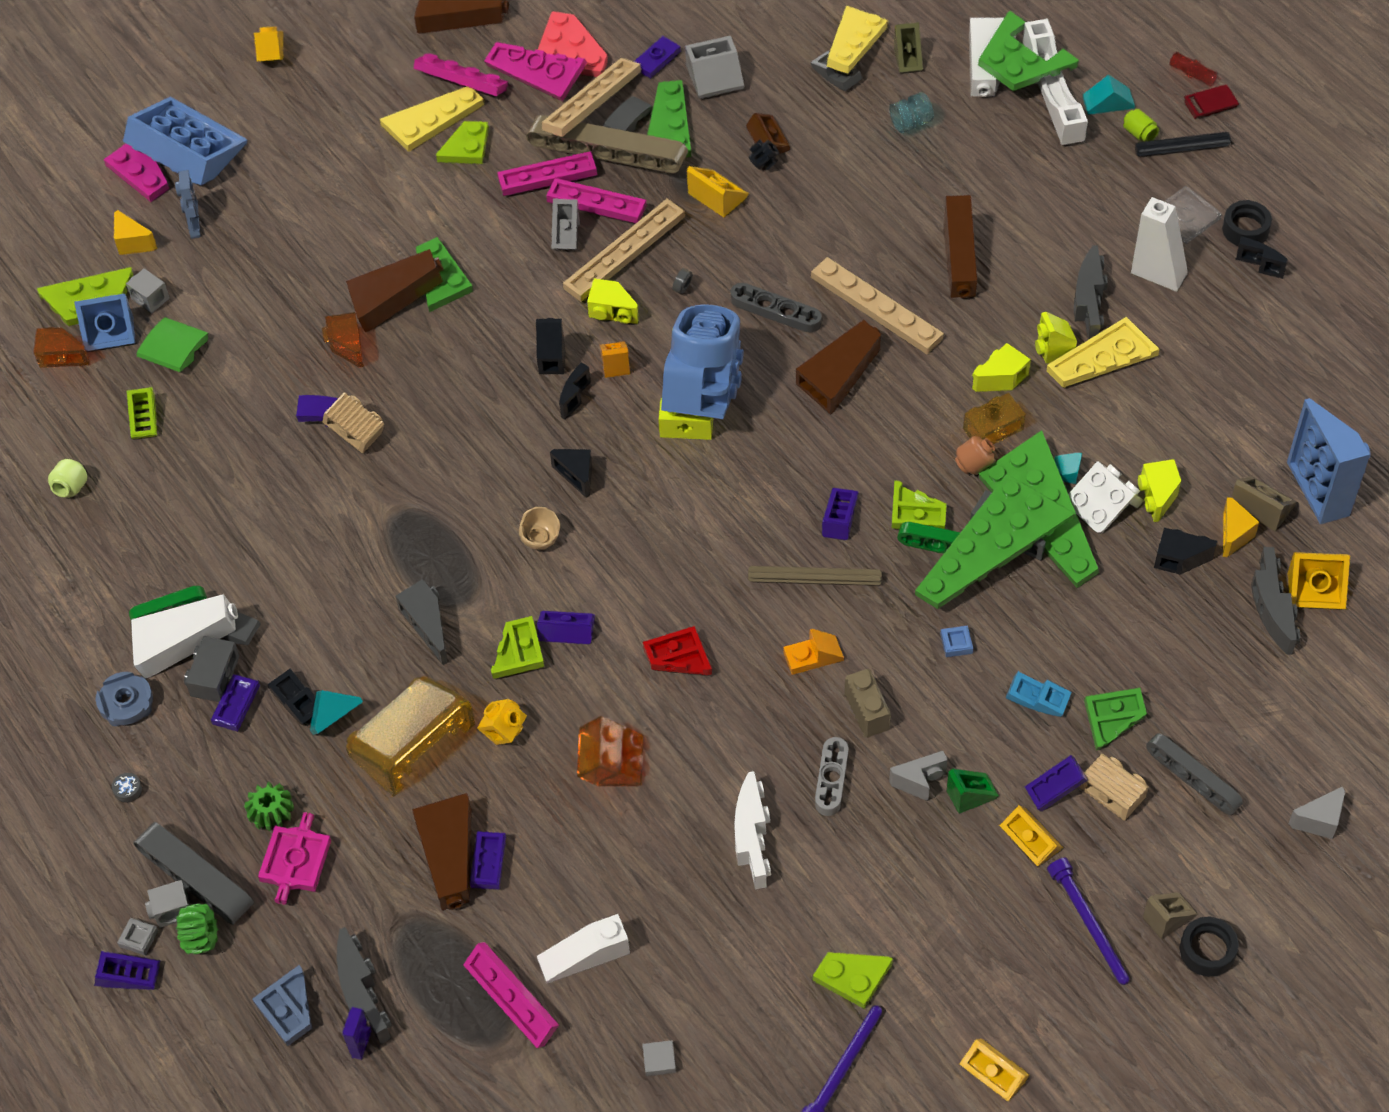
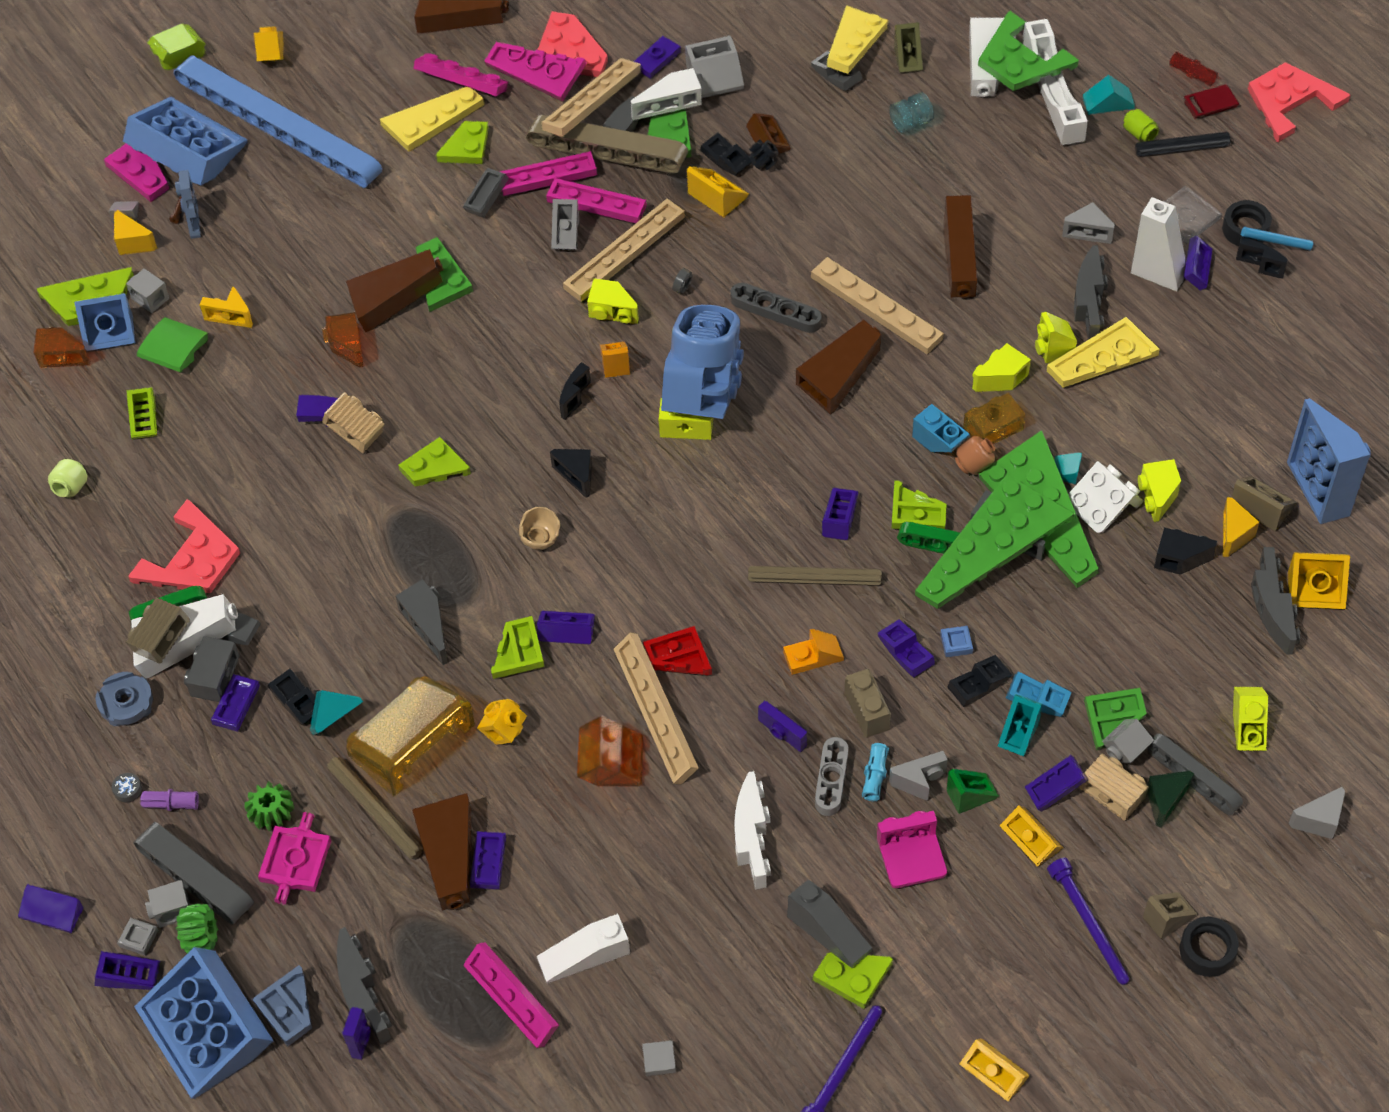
(50, 908): none -> dark purple slope
(129, 208): none -> light grey slope
(157, 630): none -> dark tan brick
(169, 800): none -> medium lavender axle
(174, 218): none -> reddish brown piece
(176, 45): none -> lime slope
(198, 562): none -> coral wing
(202, 1022): none -> medium blue slope
(231, 312): none -> yellow slope
(278, 121): none -> medium blue beam
(375, 808): none -> dark tan axle
(433, 464): none -> lime wing
(485, 192): none -> dark grey tile
(550, 346): black slope -> none
(655, 709): none -> tan plate
(670, 94): none -> white slope
(725, 155): none -> black slope
(782, 726): none -> dark purple plate
(826, 923): none -> dark grey slope
(875, 772): none -> medium azure pin
(905, 649): none -> dark purple slope
(911, 849): none -> dark pink bracket
(937, 431): none -> dark azure slope
(980, 681): none -> black slope
(1020, 725): none -> teal slope
(1089, 225): none -> light grey slope
(1127, 741): none -> light grey brick
(1166, 792): none -> clear green slope
(1198, 263): none -> dark purple plate
(1250, 718): none -> neon yellow slope
(1276, 238): none -> dark azure bar
(1285, 90): none -> coral wing

